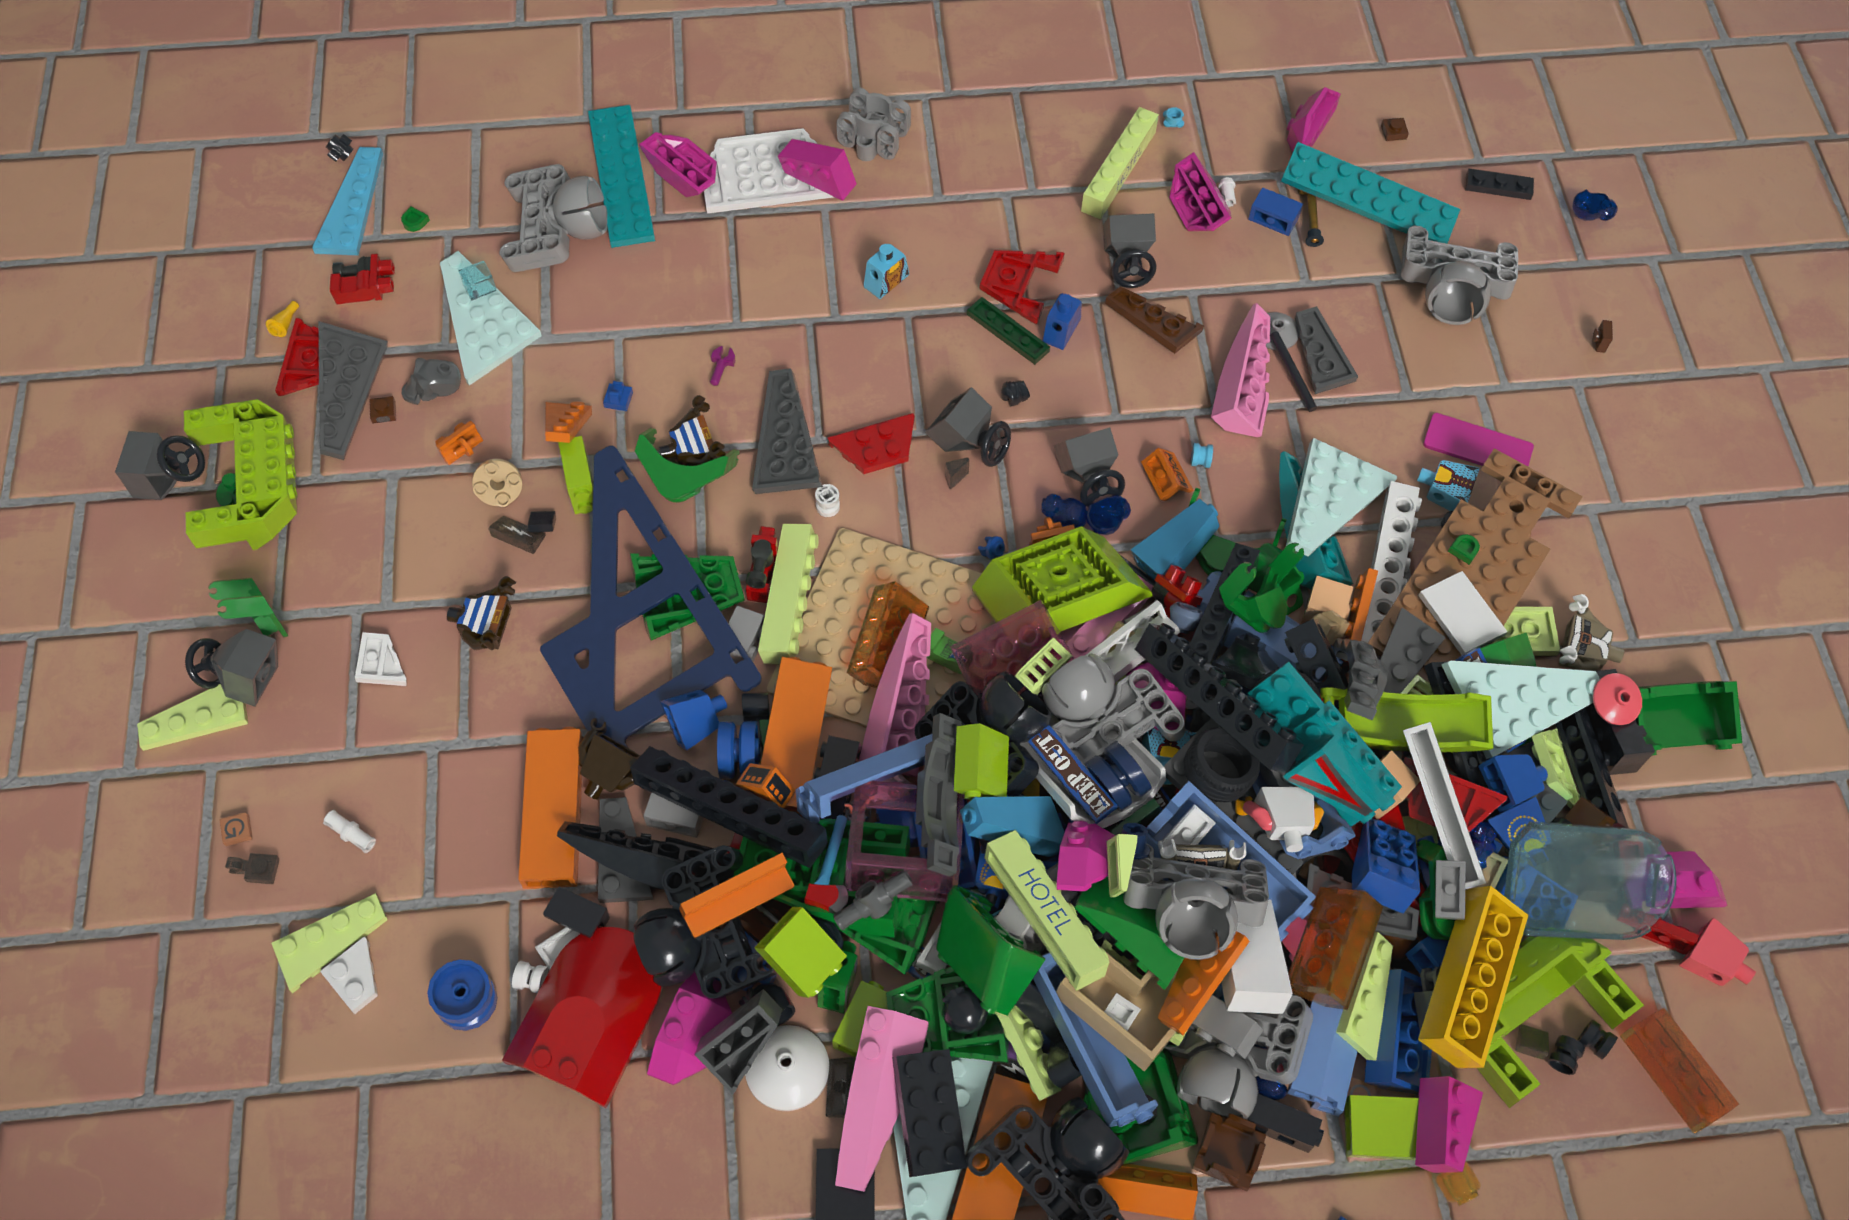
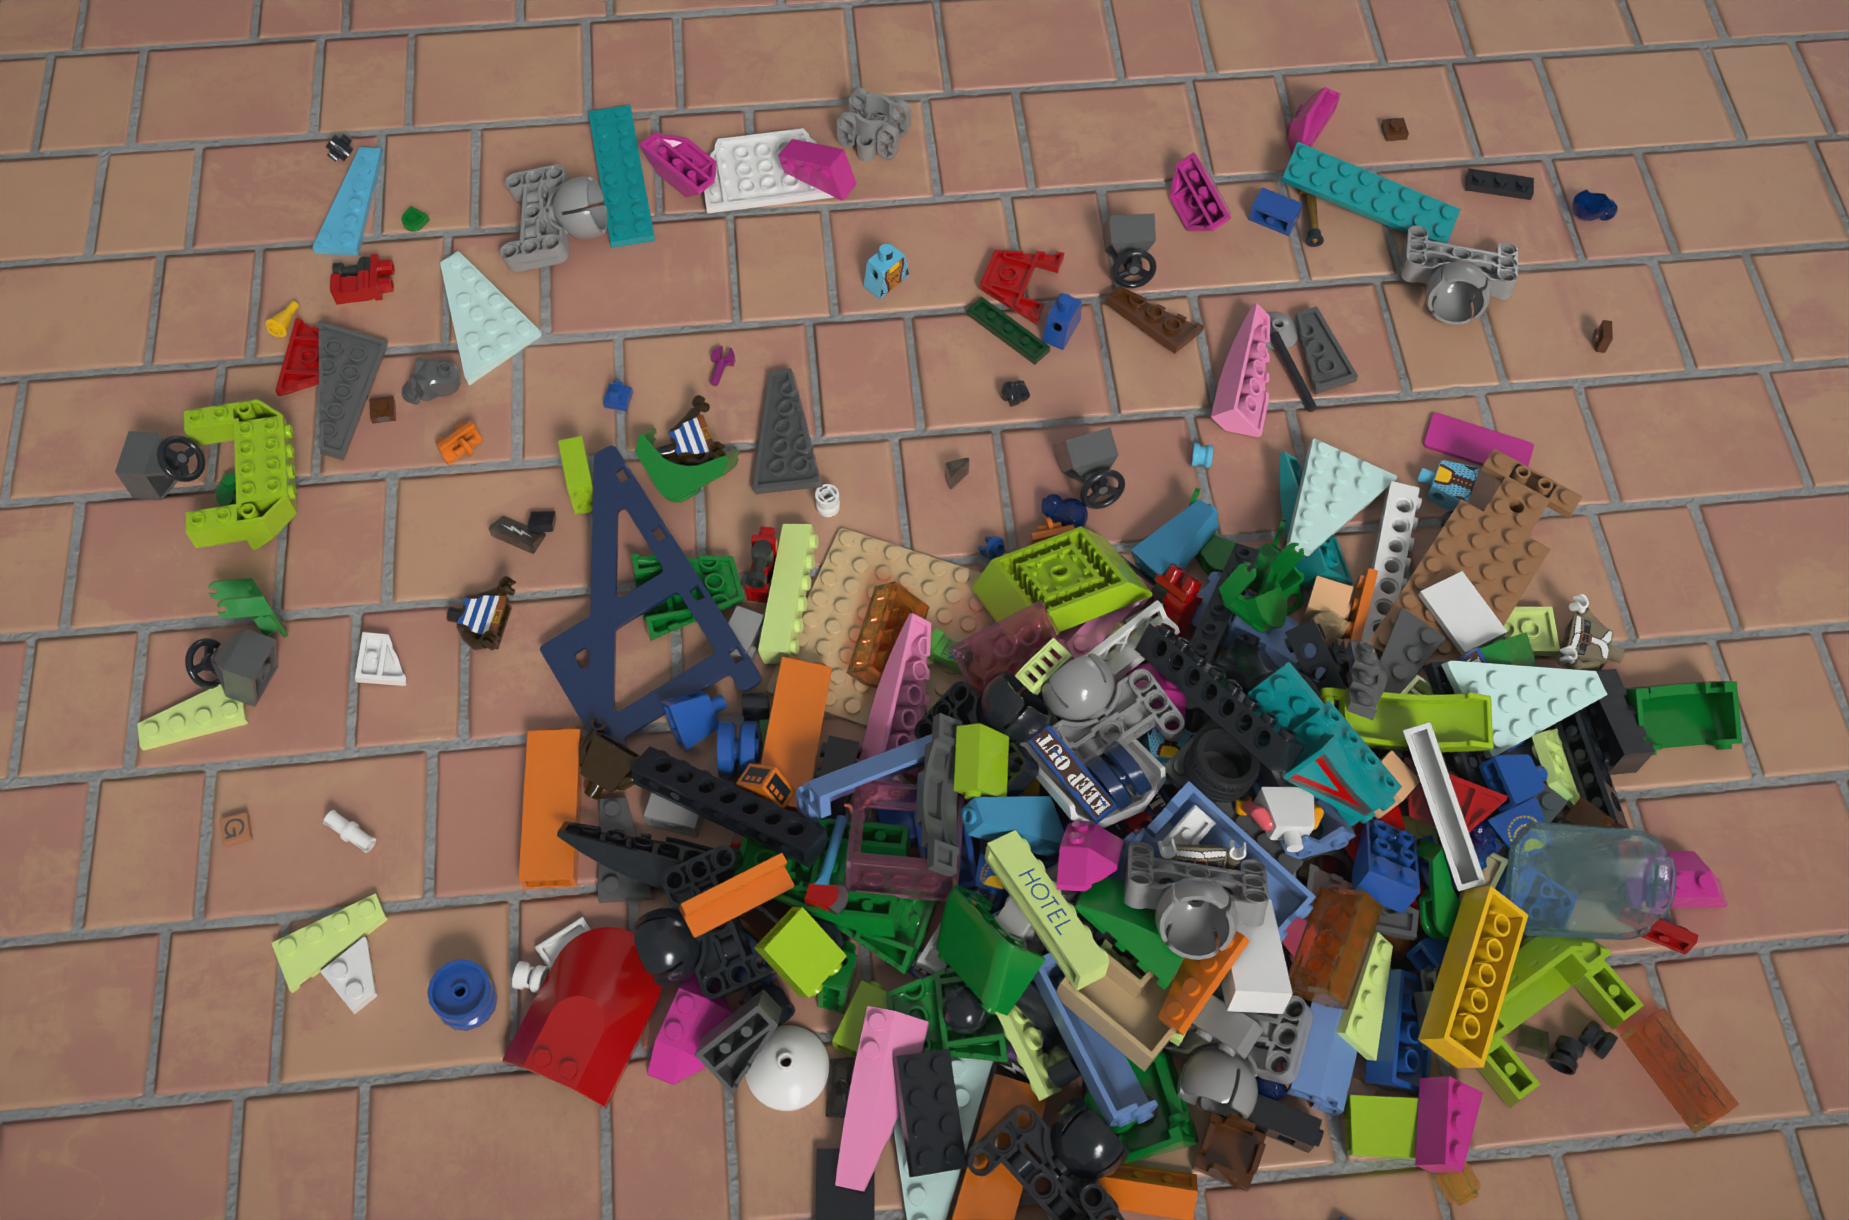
(258, 869): clear smoke plate -> none
(477, 280): clear light blue panel -> none
(497, 482): tan plate -> none
(565, 420): orange wing -> none
(576, 912): black panel -> none
(873, 899): dark grey pin -> none
(877, 444): red wing -> none
(966, 427): dark grey piece -> none
(1108, 514): clear blue hair -> none
(1119, 163): yellowish green brick -> none
(1120, 860): yellowish green slope -> none
(1122, 1011): white plate -> none
(1142, 816): dark green tile -> none
(1142, 849): dark blue piece -> none
(1166, 473): orange panel -> none
(1173, 117): medium azure plate -> none
(1185, 616): sand blue cone -> none
(1227, 187): white pin -> none
(1450, 890): light grey plate -> none
(1465, 548): green tile -> none
(1608, 699): coral dish -> none
(1718, 956): coral torso -> none

